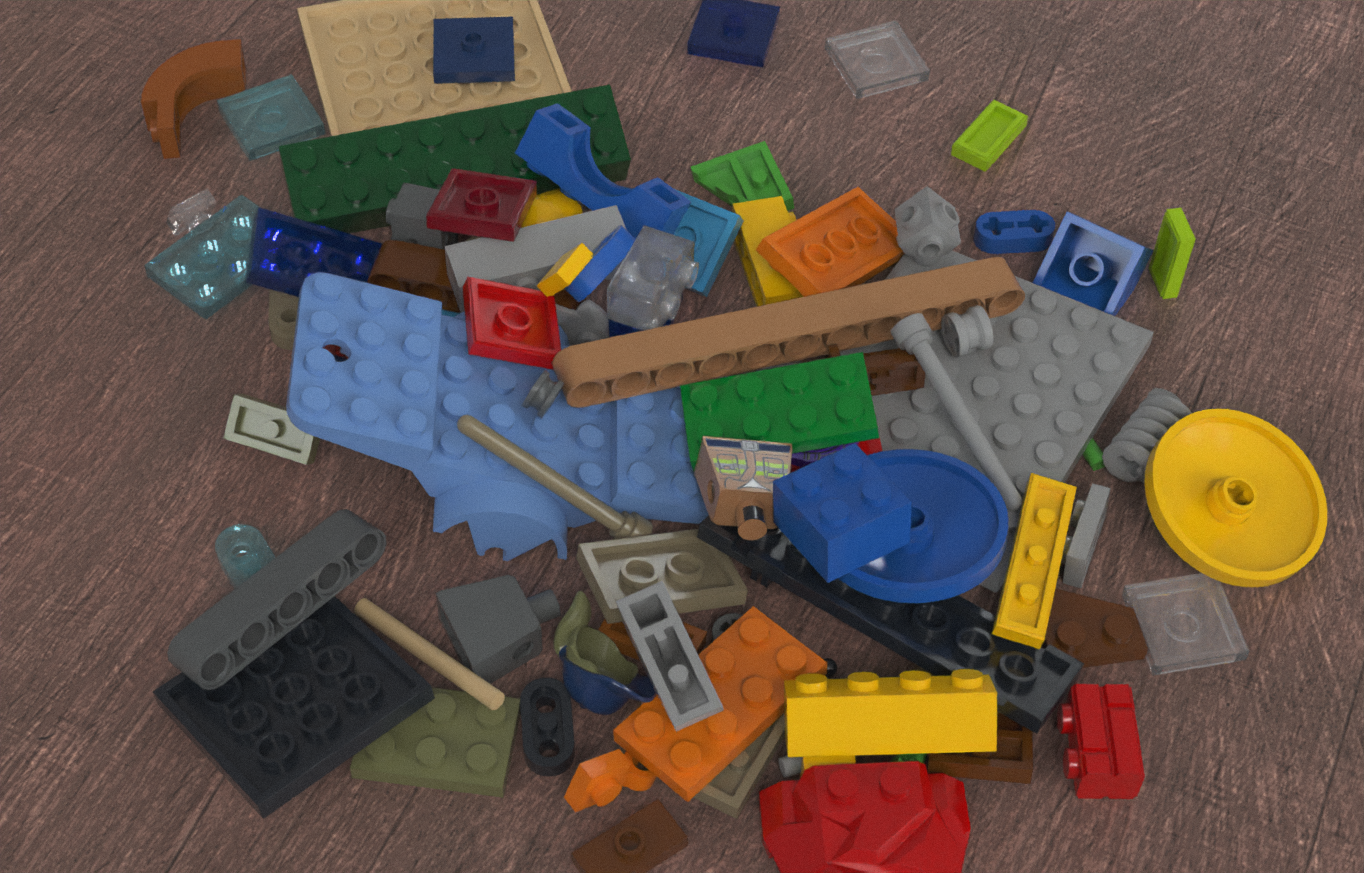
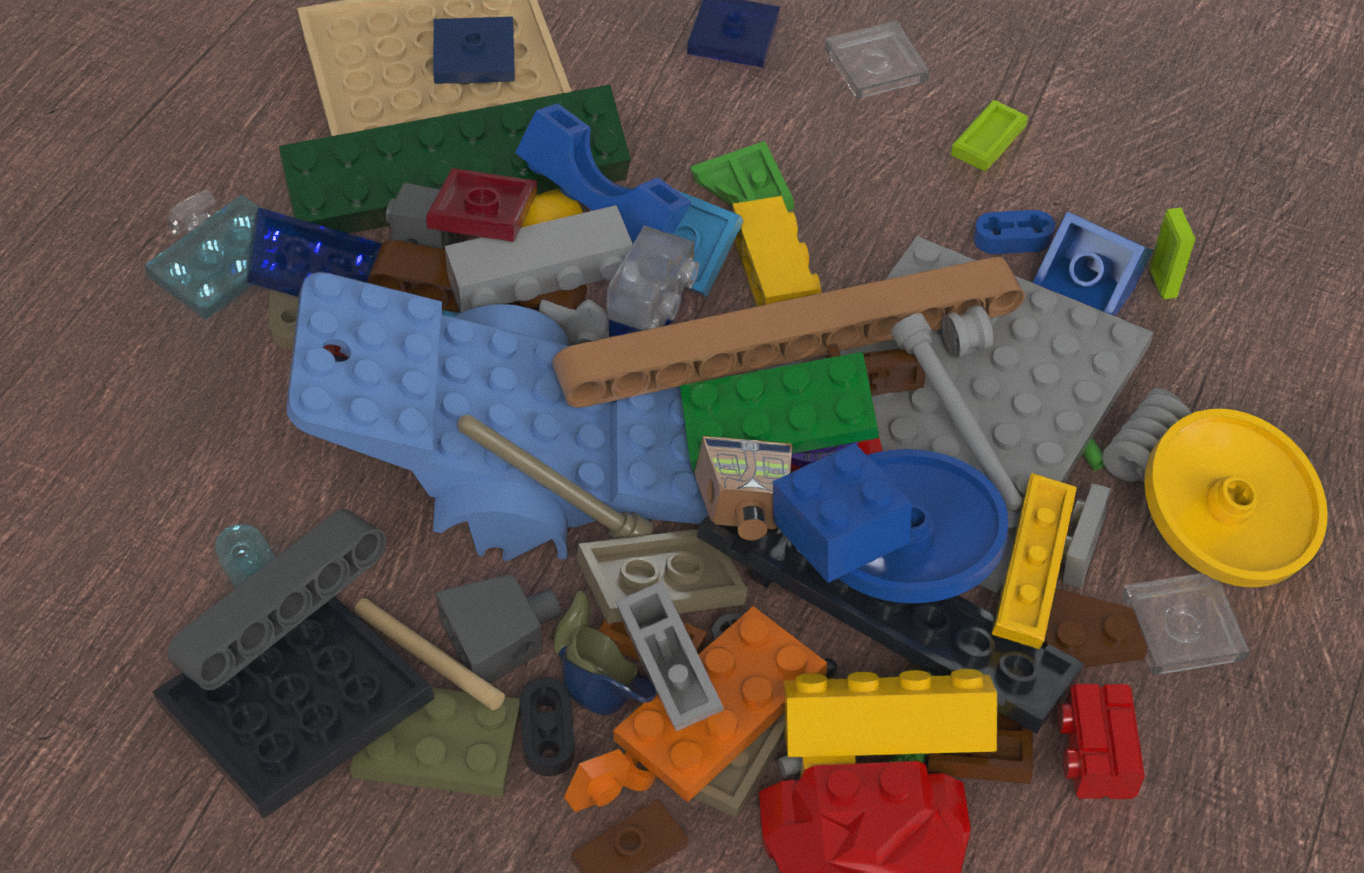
(187, 81): dark orange arch -> none
(268, 429): plate -> none
(270, 117): clear light blue tile -> none
(510, 323): red tile -> none
(543, 394): dark grey bush -> none
(565, 270): yellow tile -> none
(605, 259): blue beam -> none
(834, 245): orange plate -> none
(927, 226): light grey brick -> none

